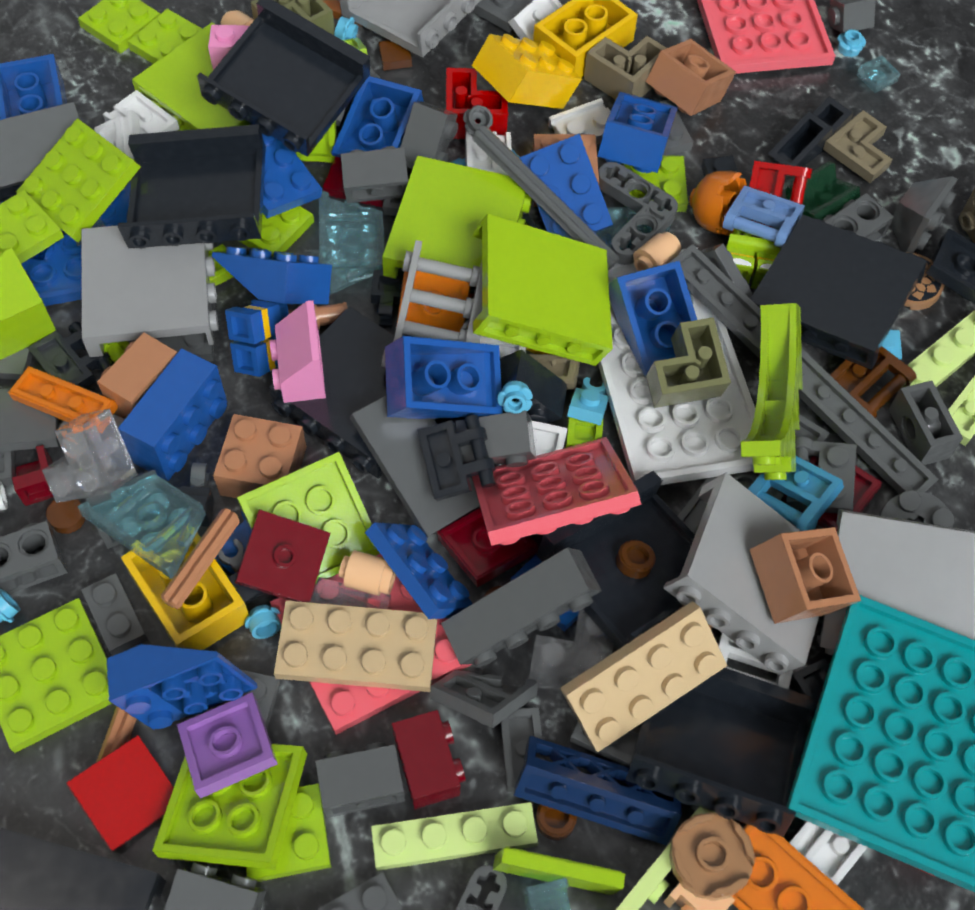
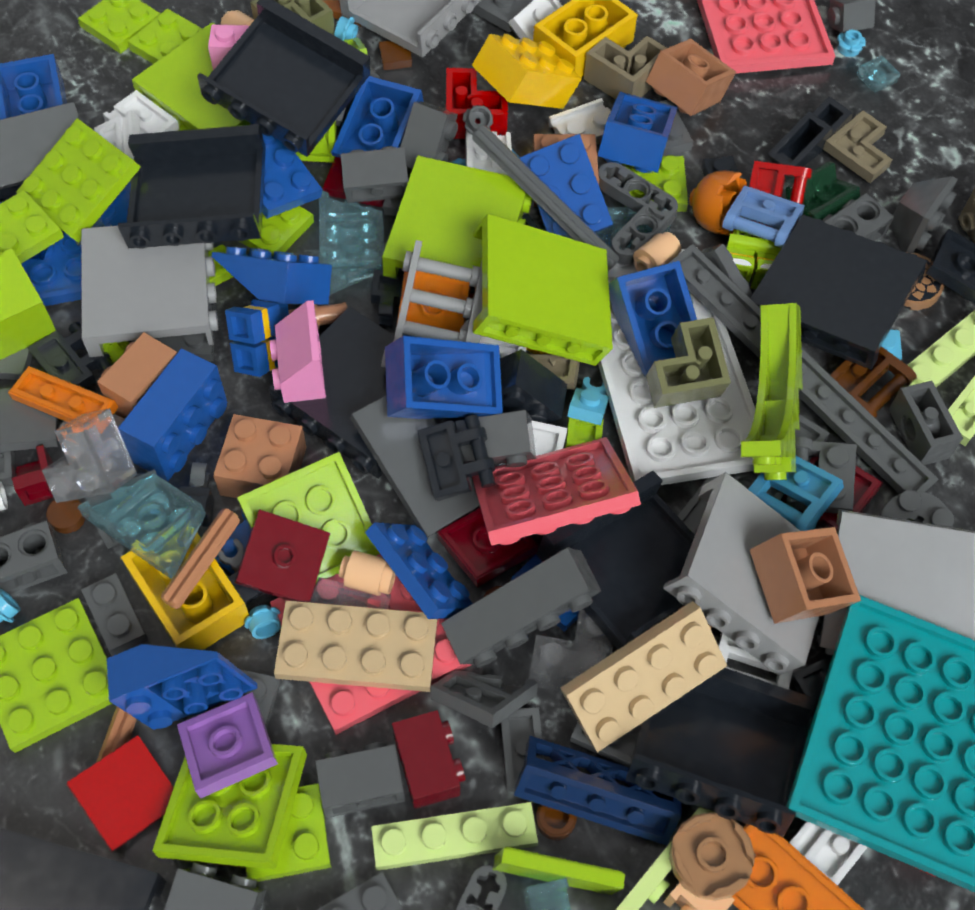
(516, 390): medium azure plate -> none
(635, 559): reddish brown tile -> none

